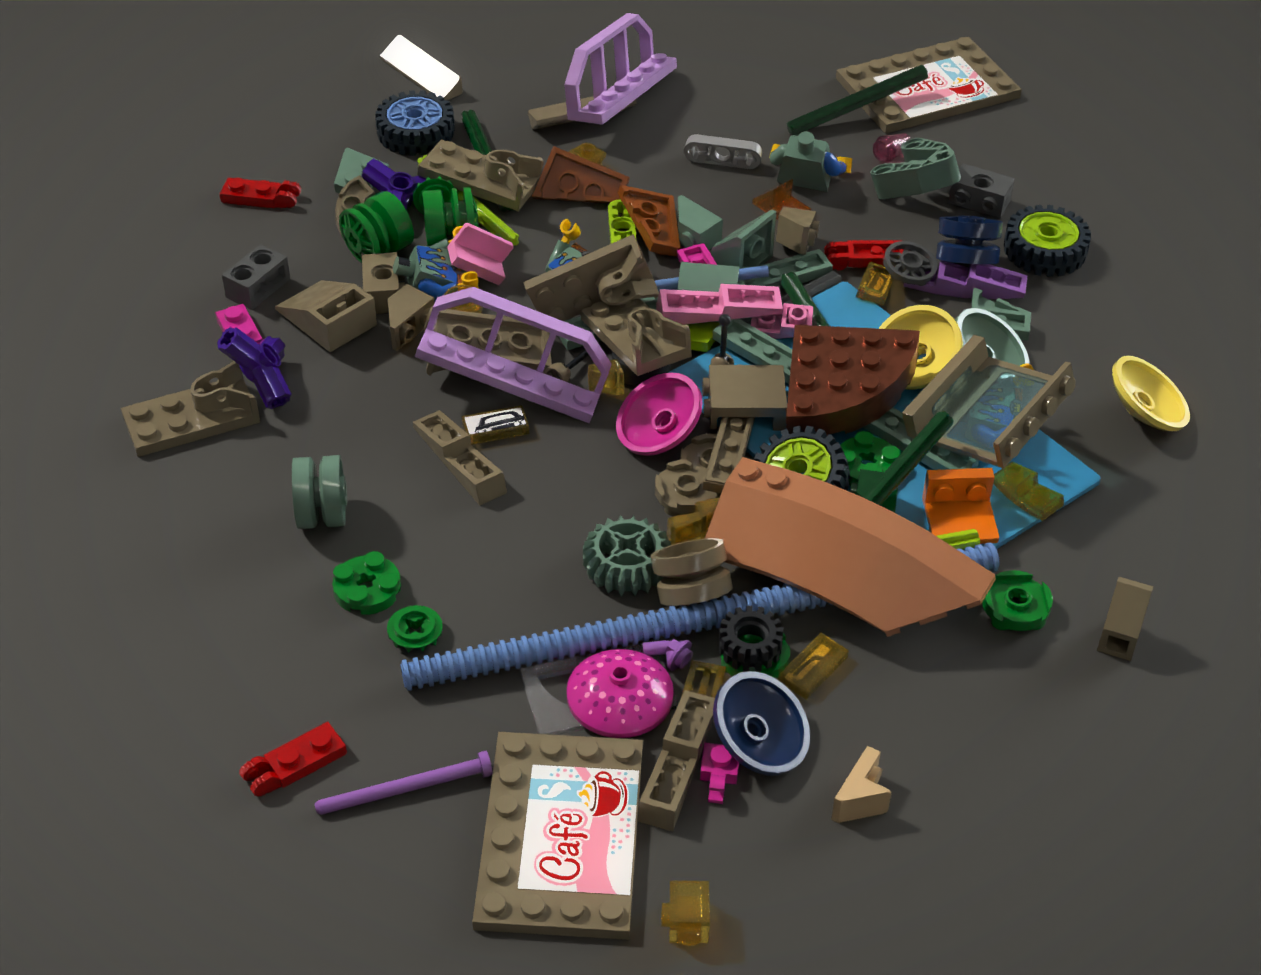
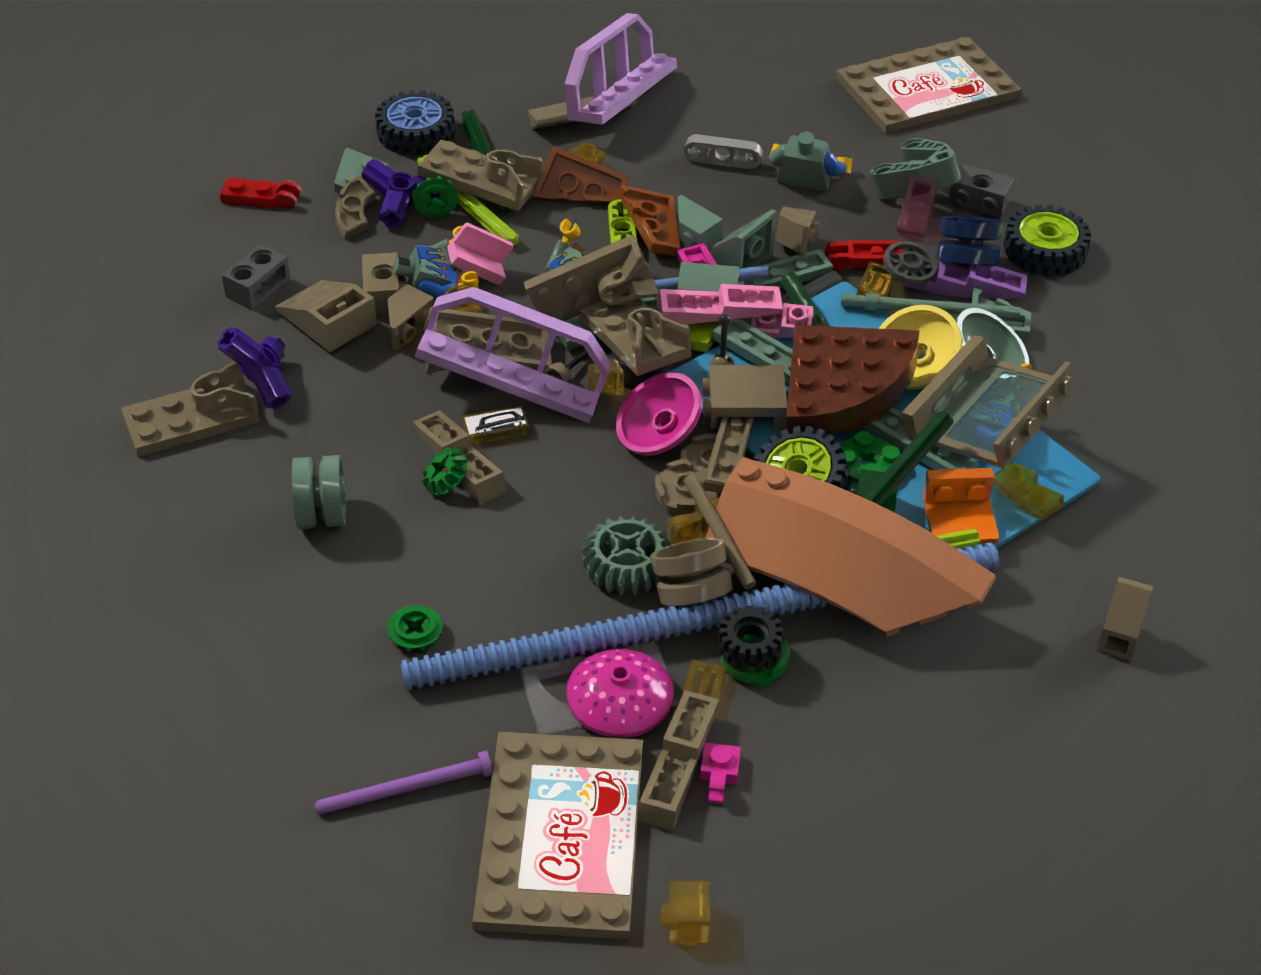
(238, 318): dark pink plate -> none
(293, 760): red hinge -> none
(366, 568): green plate -> none
(376, 226): green wheel -> none
(422, 68): slope -> none
(442, 482): none -> green gear
(444, 217): green wheel -> none
(677, 653): medium lavender plate -> none
(719, 531): none -> dark tan bar
(761, 723): dark blue dish -> none
(777, 198): clear orange slope -> none
(813, 666): clear yellow tile -> none
(857, 100): dark green axle -> none
(861, 793): tan slope -> none
(872, 302): none -> sand green bar
(889, 146): clear pink cone -> none
(917, 206): none -> clear pink slope
(1015, 616): green plate -> none
(1149, 394): light yellow dish -> none

